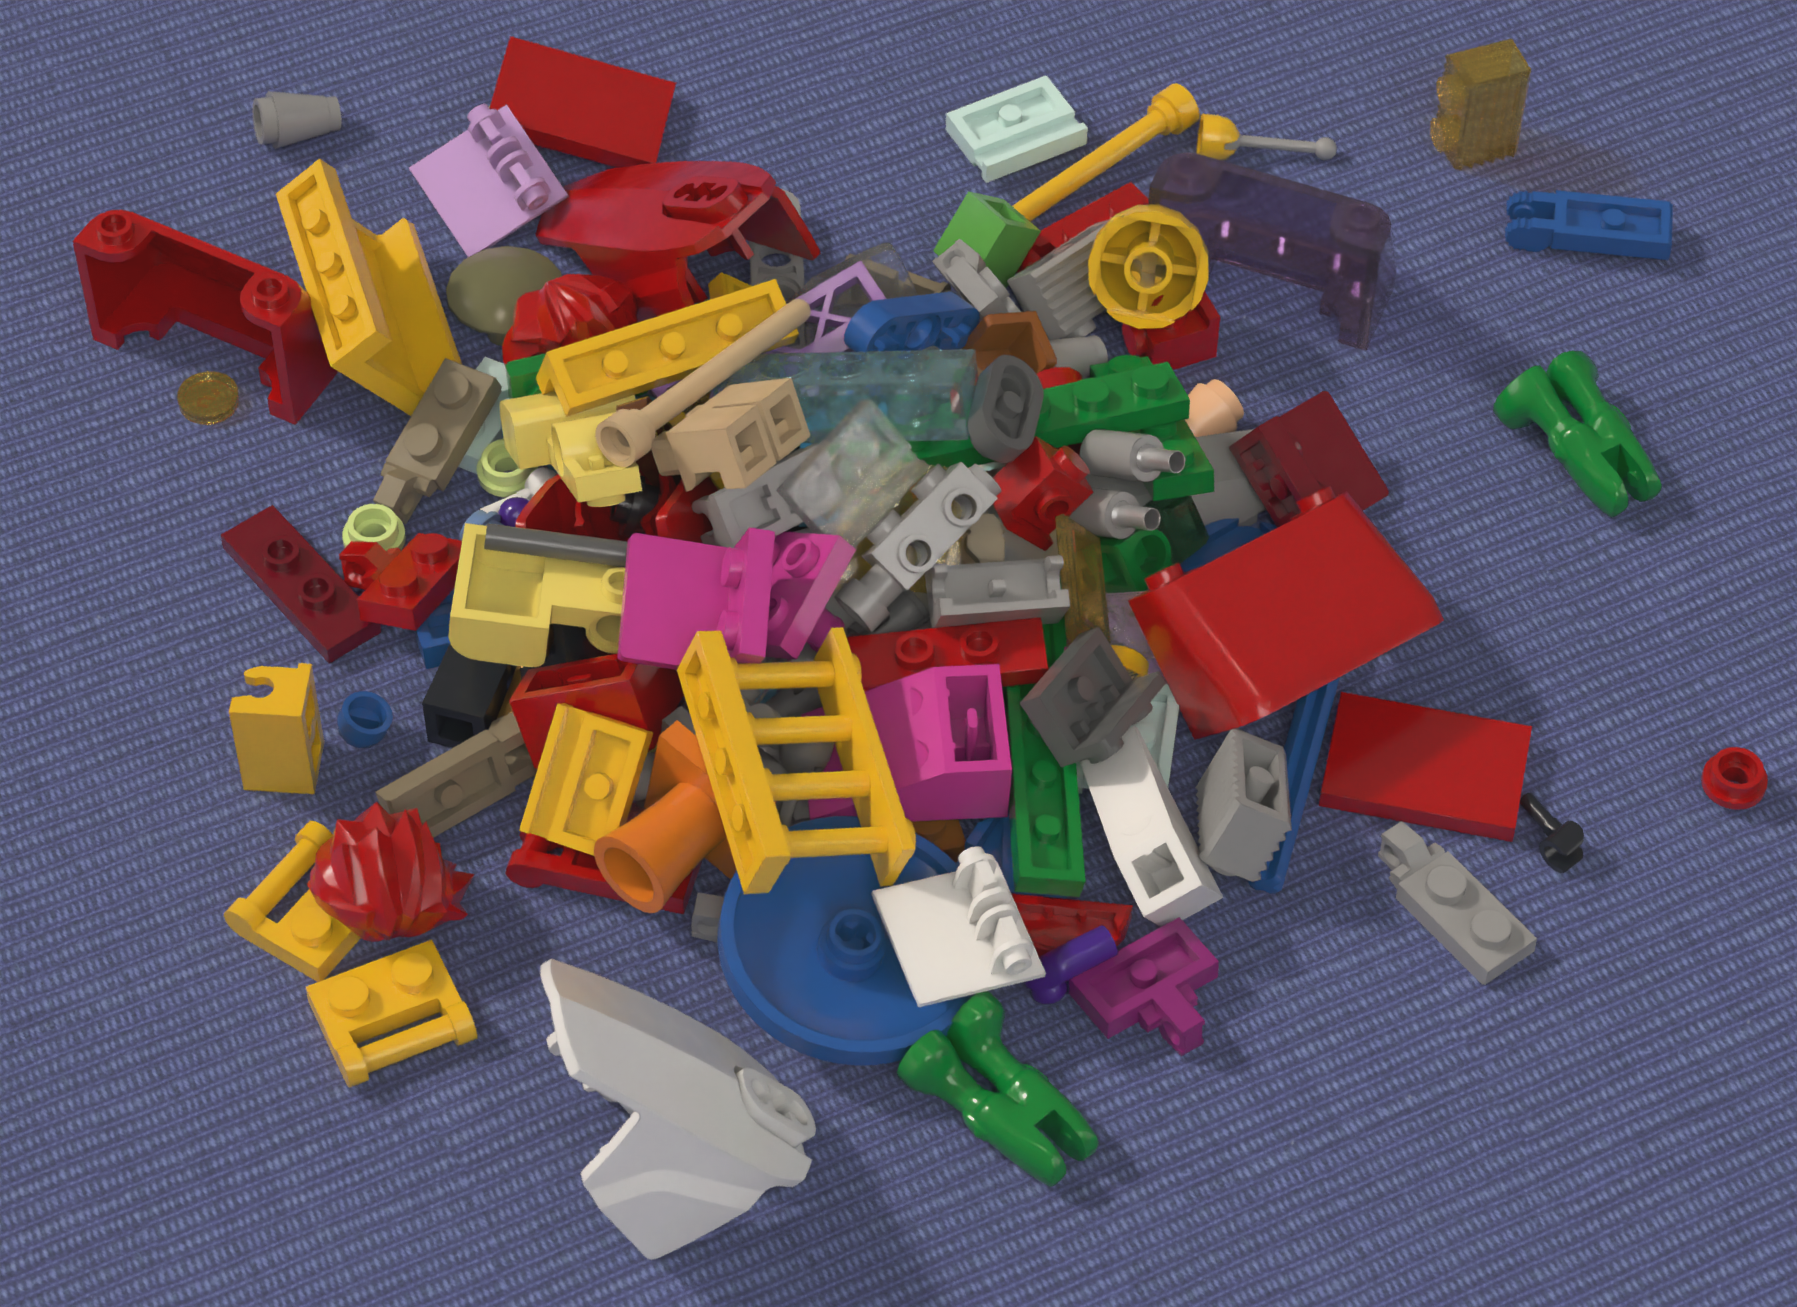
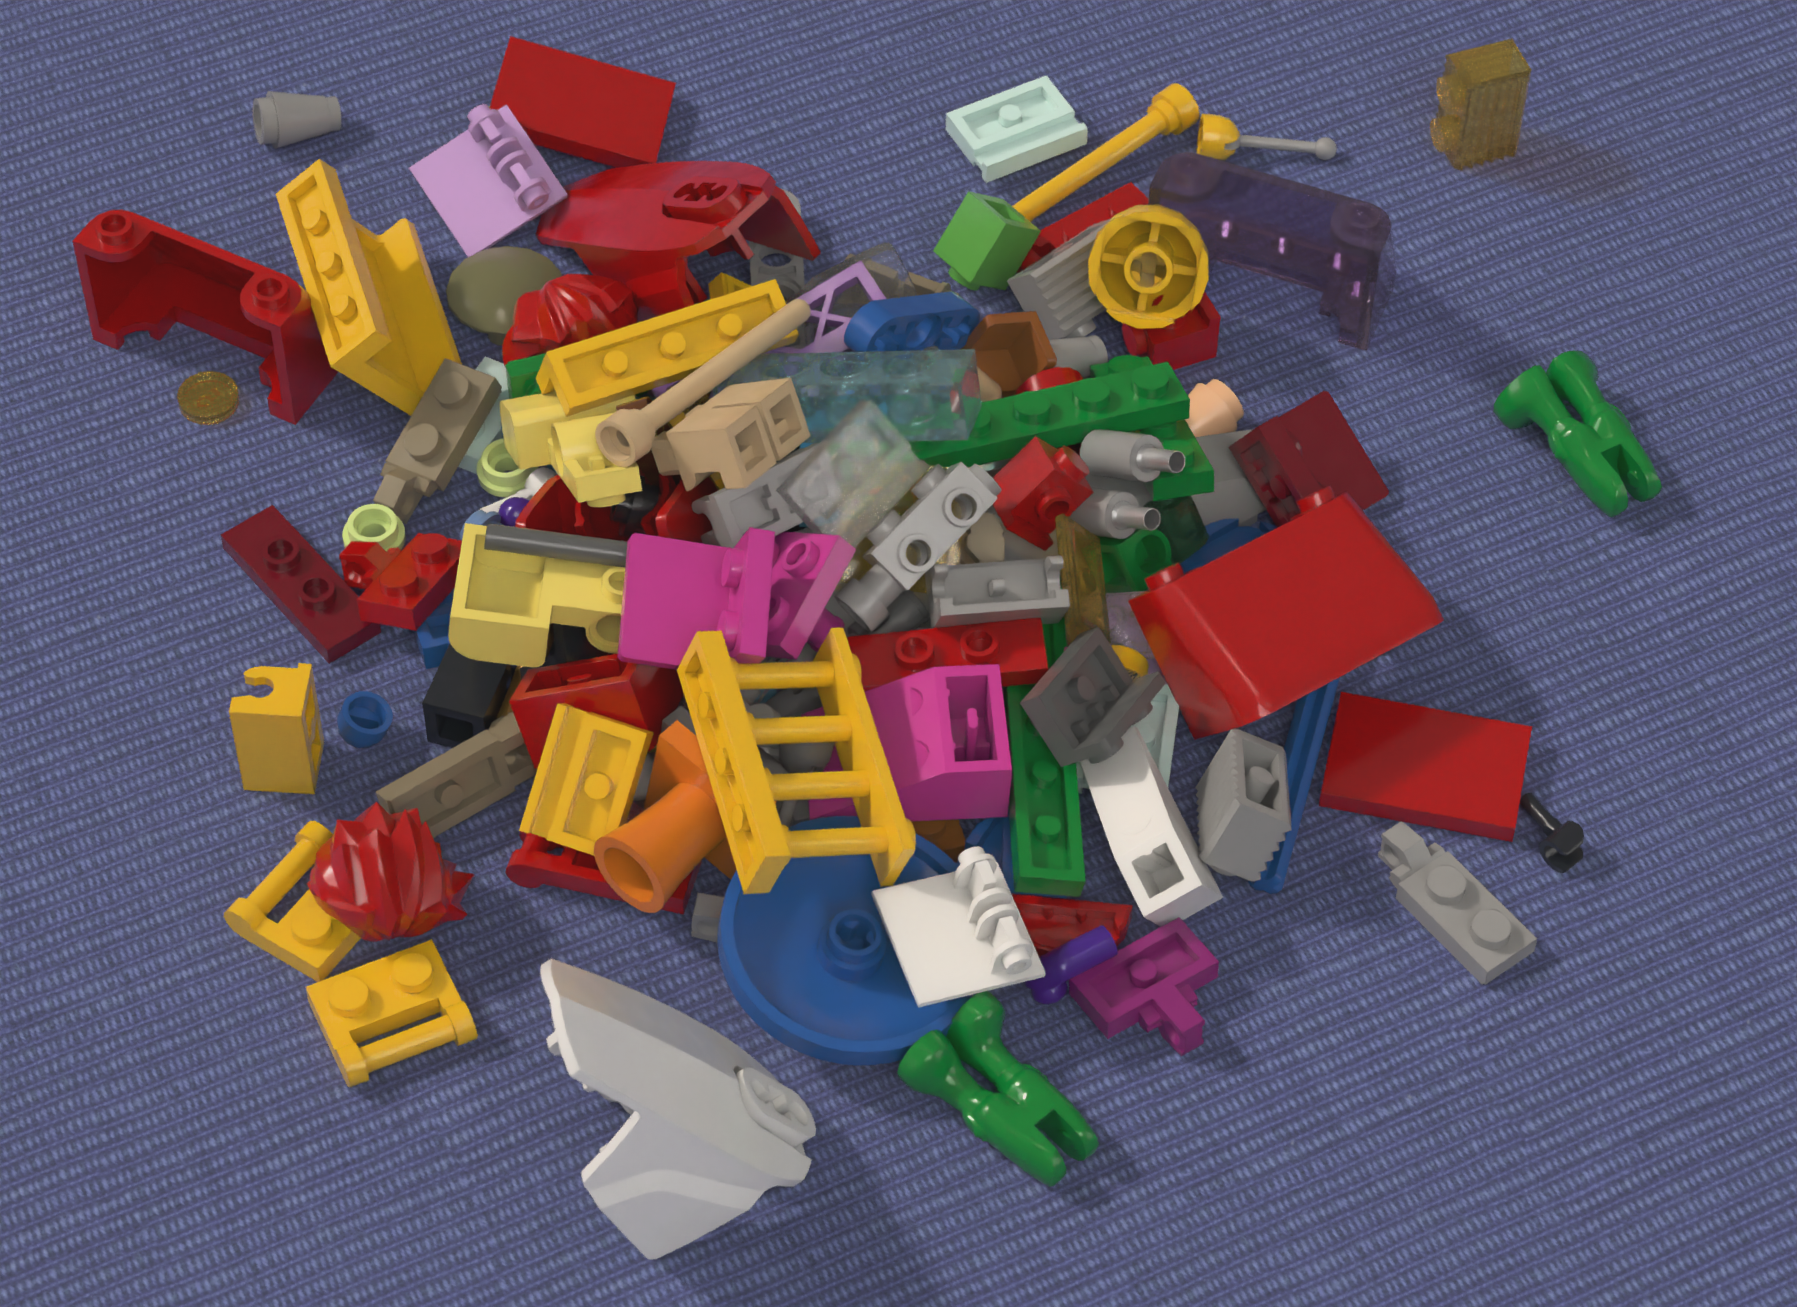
(973, 280): light grey hinge -> none
(1005, 409): dark grey plate -> none
(1590, 224): blue hinge -> none
(1739, 766): red plate -> none

